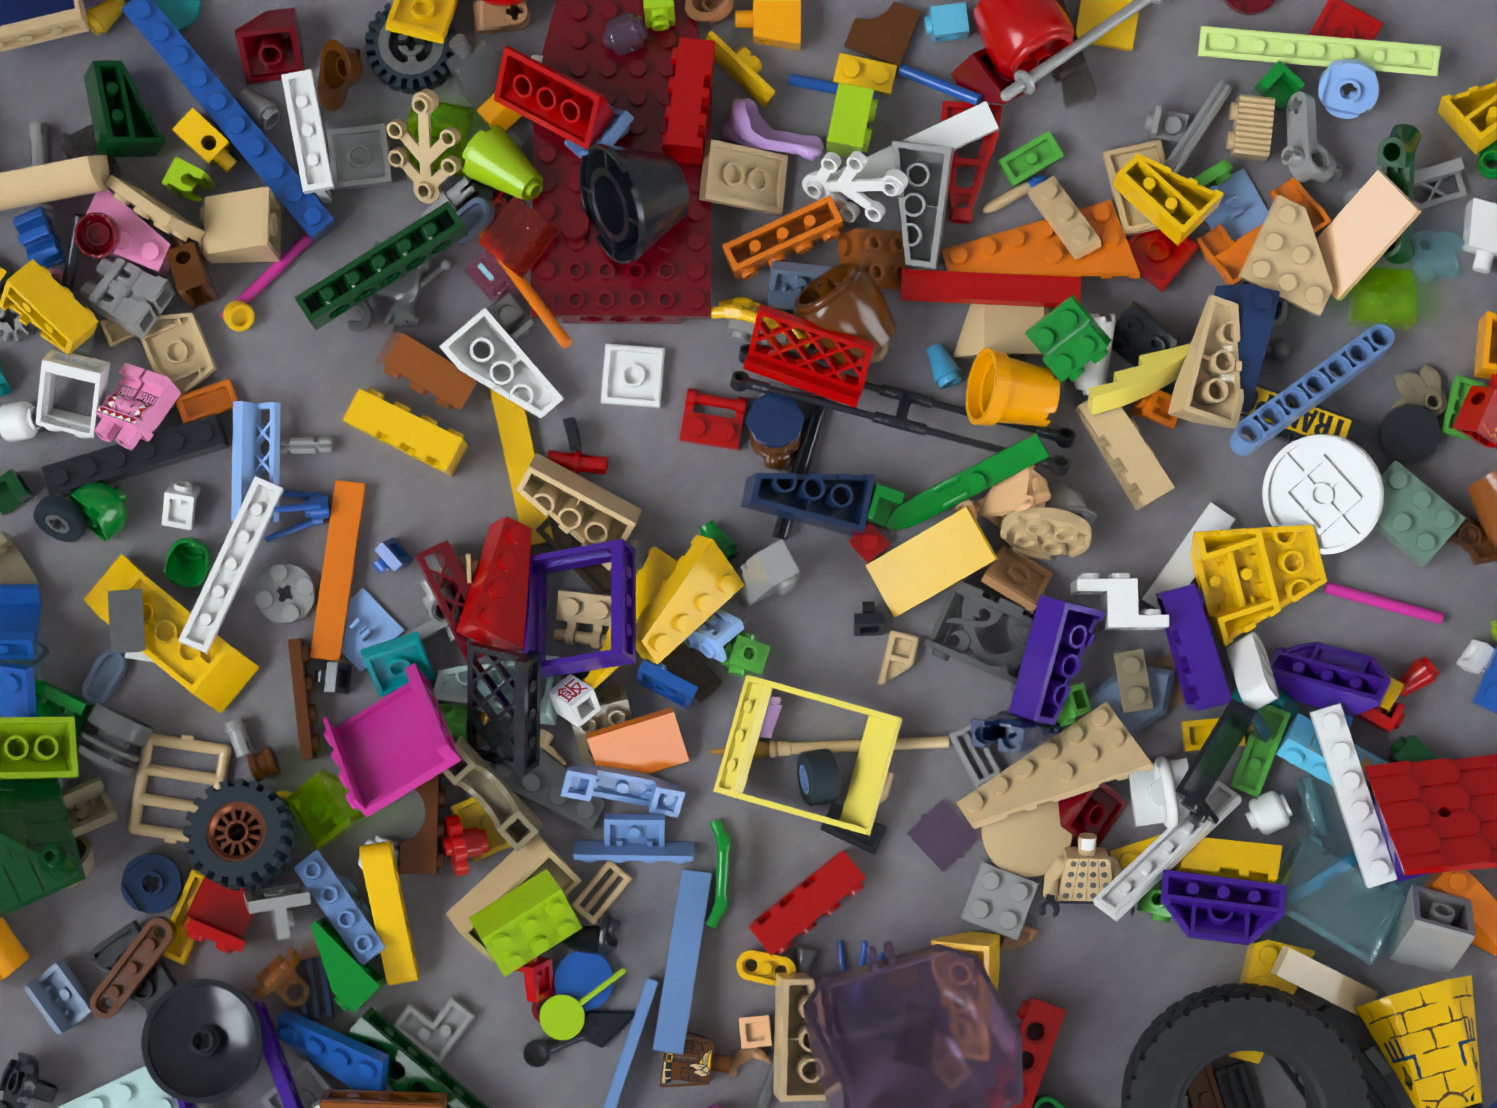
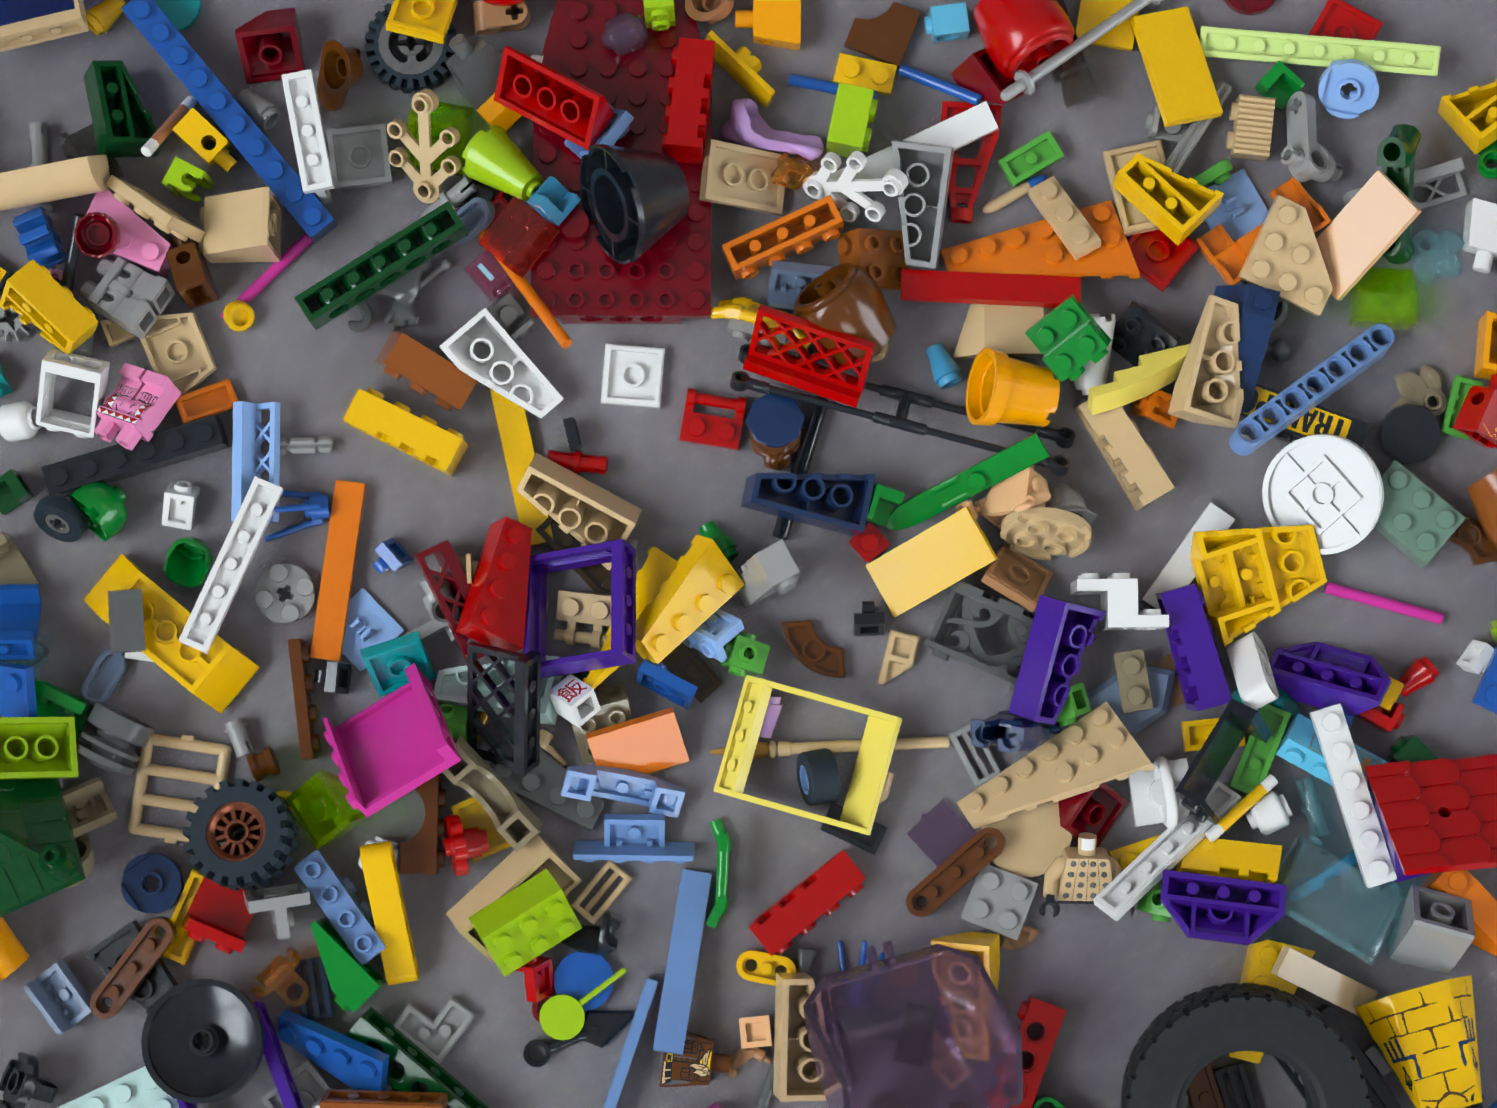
(166, 128): none -> nougat bar
(553, 201): none -> dark azure panel
(791, 172): none -> clear orange tile
(812, 650): none -> reddish brown tile
(955, 872): none -> reddish brown plate
(1176, 66): none -> yellow tile
(1241, 808): none -> yellow bar

